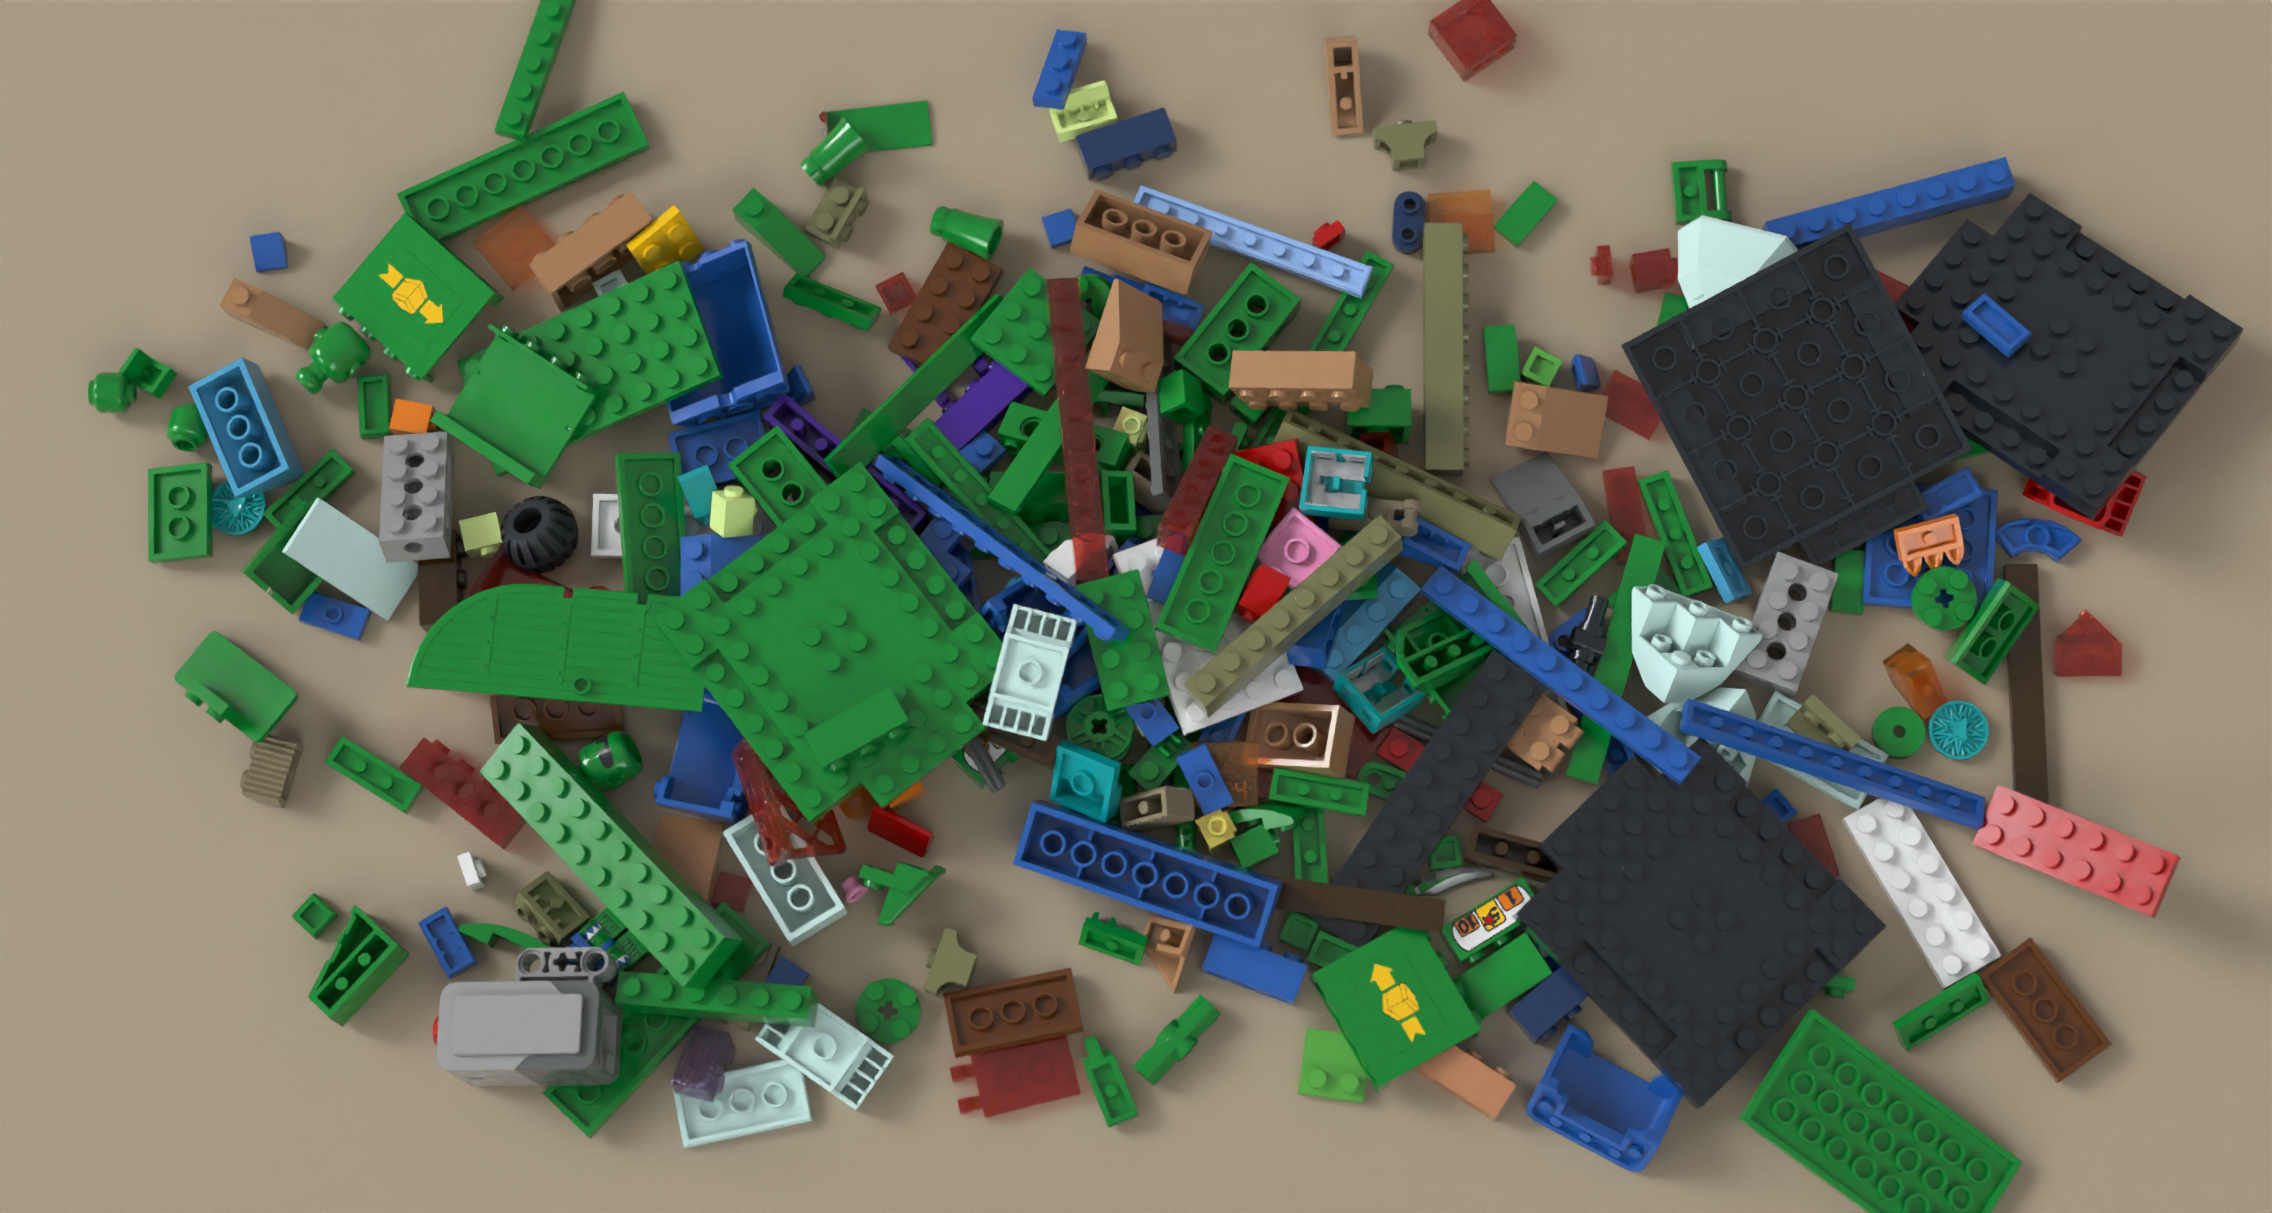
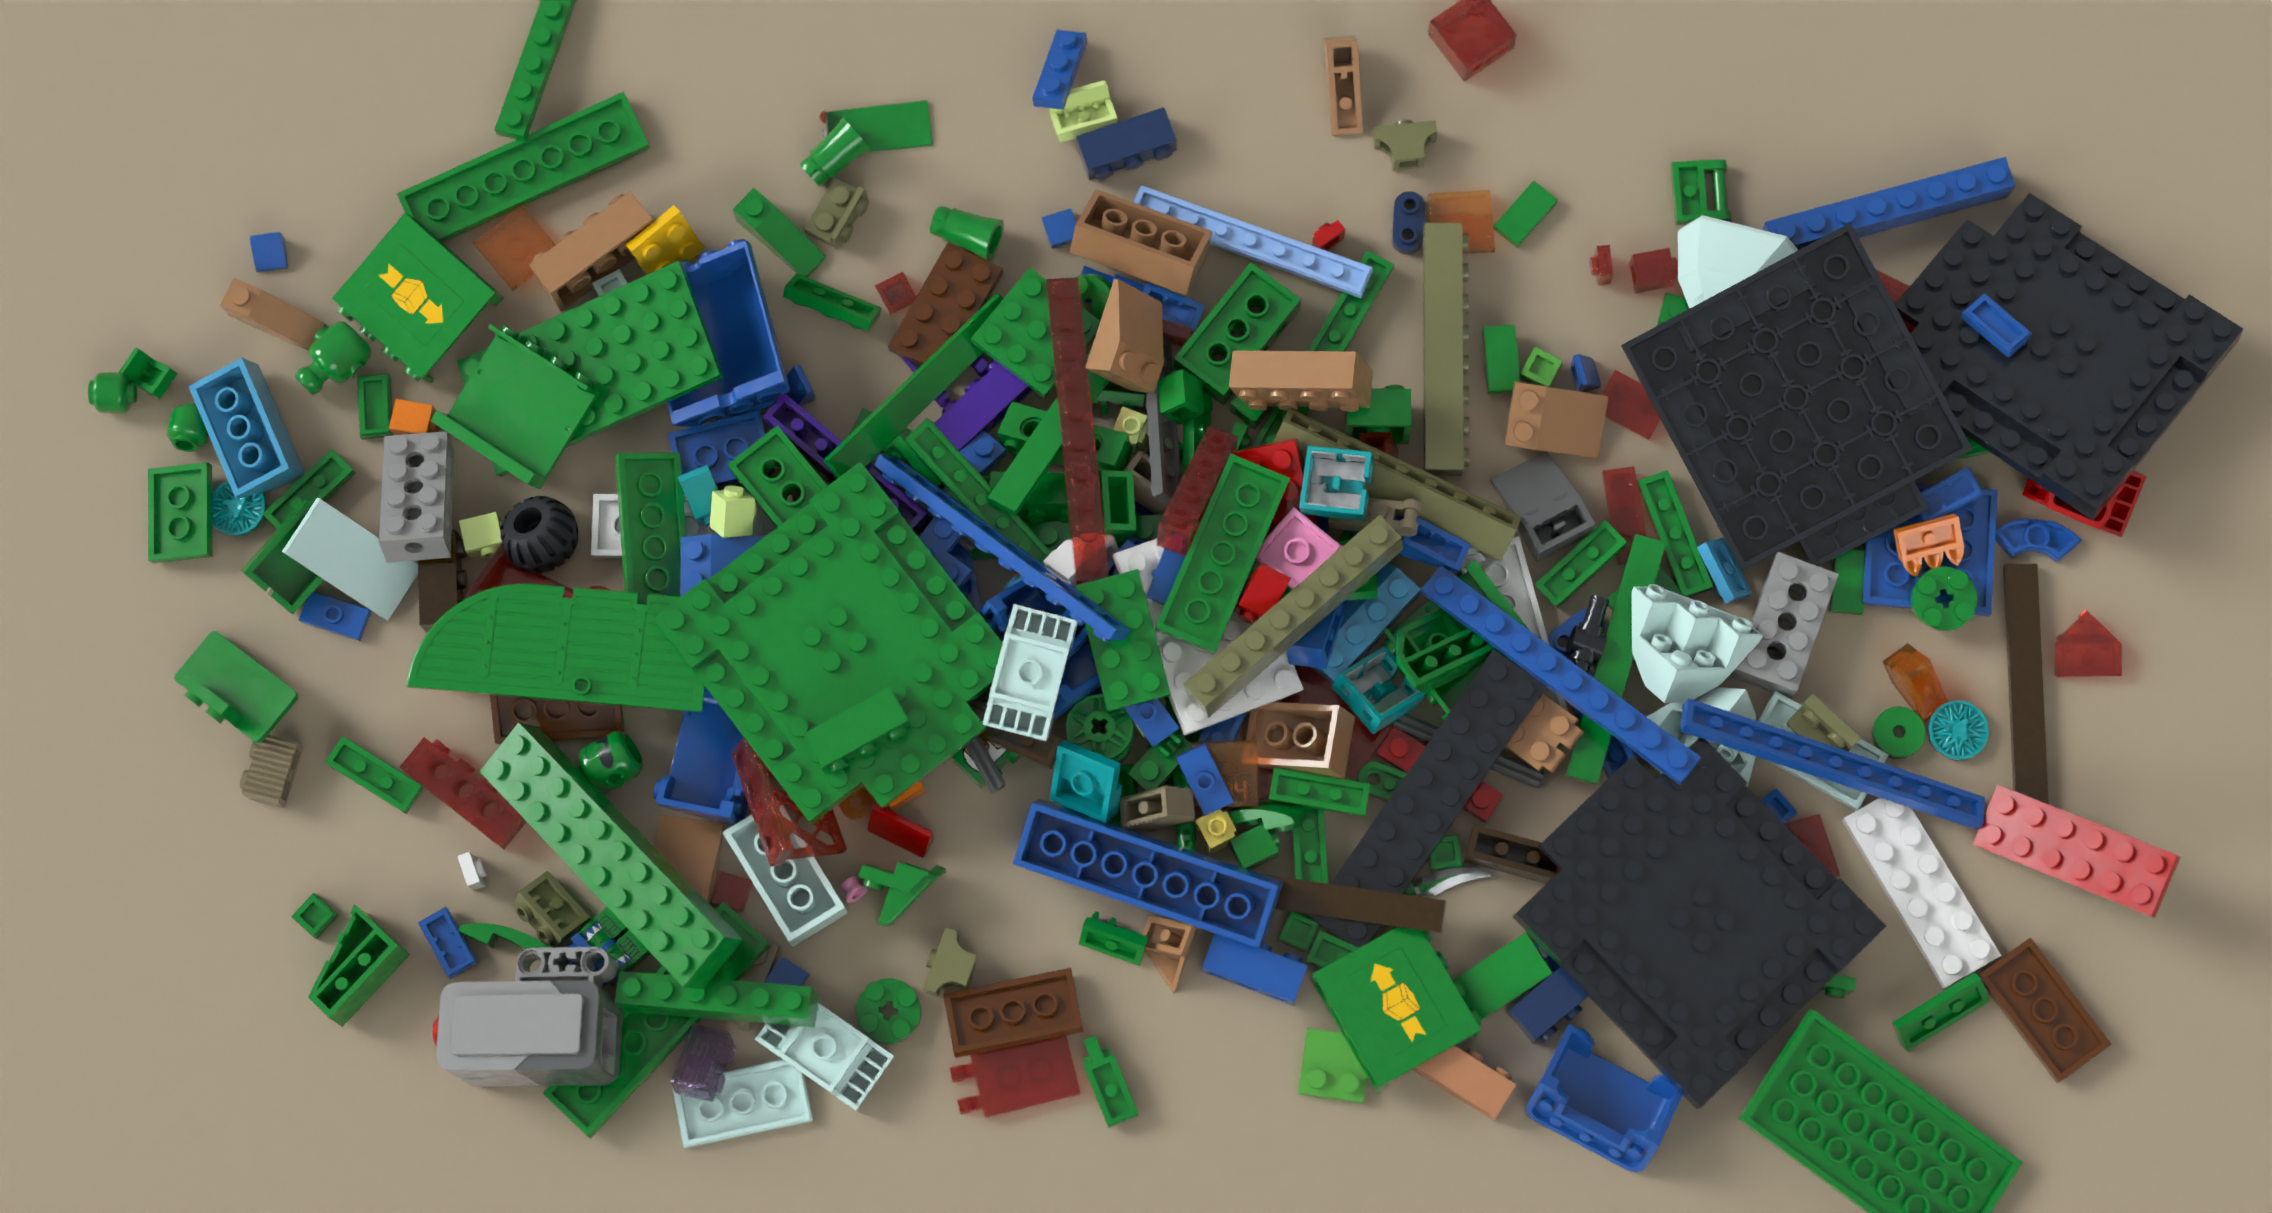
(1176, 1040): green piece -> none
(1486, 923): brick -> none
(1991, 631): green slope -> none

